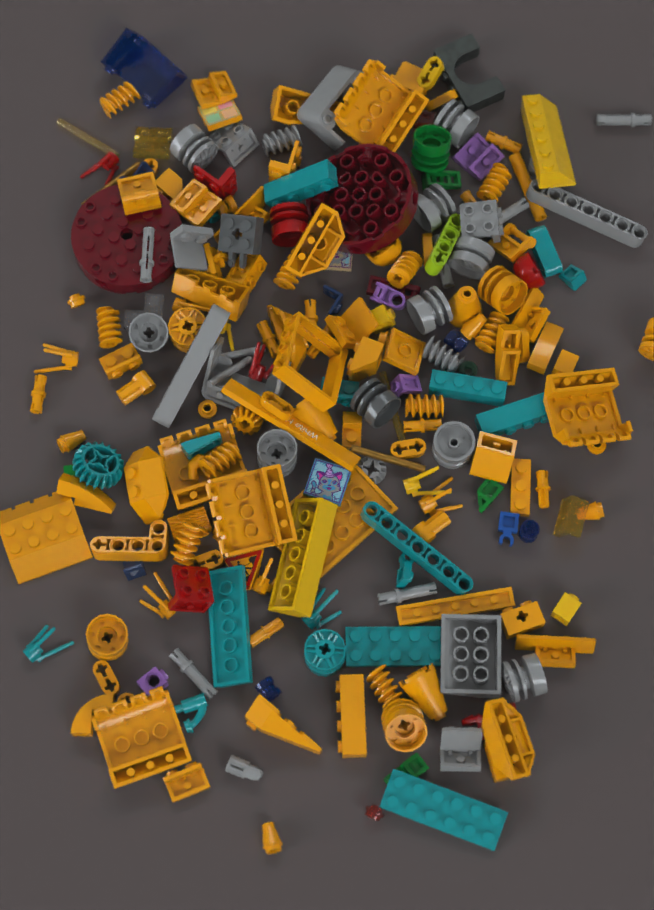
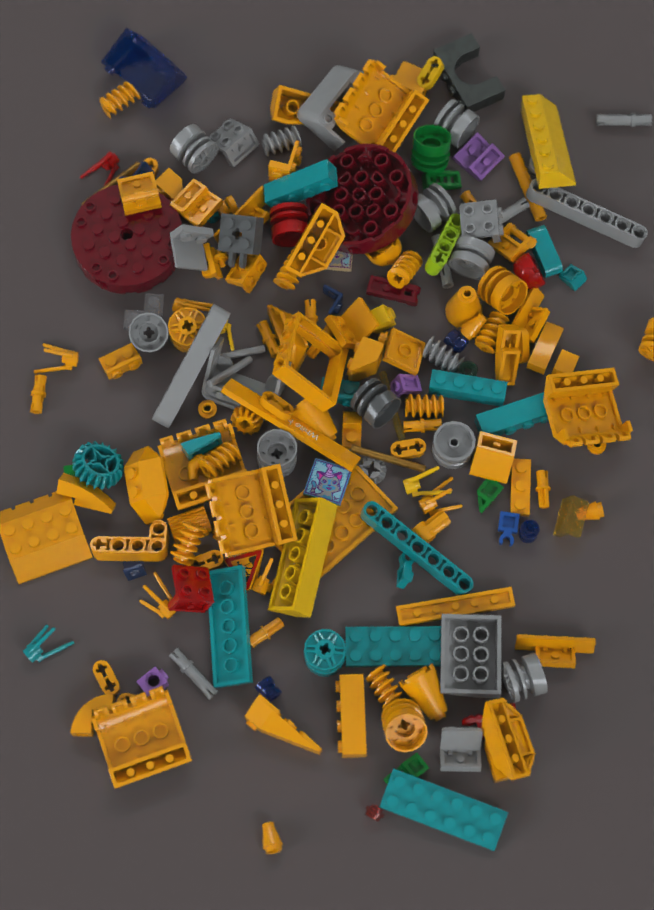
(70, 441): light orange cone -> none
(76, 300): light orange plate -> none
(96, 143): clear yellow bar -> none
(108, 327): light orange piece -> none
(109, 626): light orange wheel -> none
(140, 385): light orange piece -> none
(148, 235): light grey pin -> none
(152, 143): clear yellow slope -> none
(186, 782): light orange bracket -> none
(191, 704): teal plant -> none
(209, 290): light orange wedge -> none
(213, 90): light orange slope -> none
(220, 115): tile -> none
(221, 187): red bracket -> none
(243, 768): light grey hinge -> none
(257, 370): red plant -> none
(315, 618): teal plant -> none
(387, 296): medium lavender piece -> none
(406, 593): light grey pin -> none
(424, 118): clear red plate -> none
(426, 246): light orange beam -> none
(429, 309): light grey wheel -> none
(441, 100): light orange beam -> none
(494, 183): light orange piece -> none
(503, 142): light orange pin -> none
(533, 619): light orange brick -> none
(566, 608): yellow brick -> none

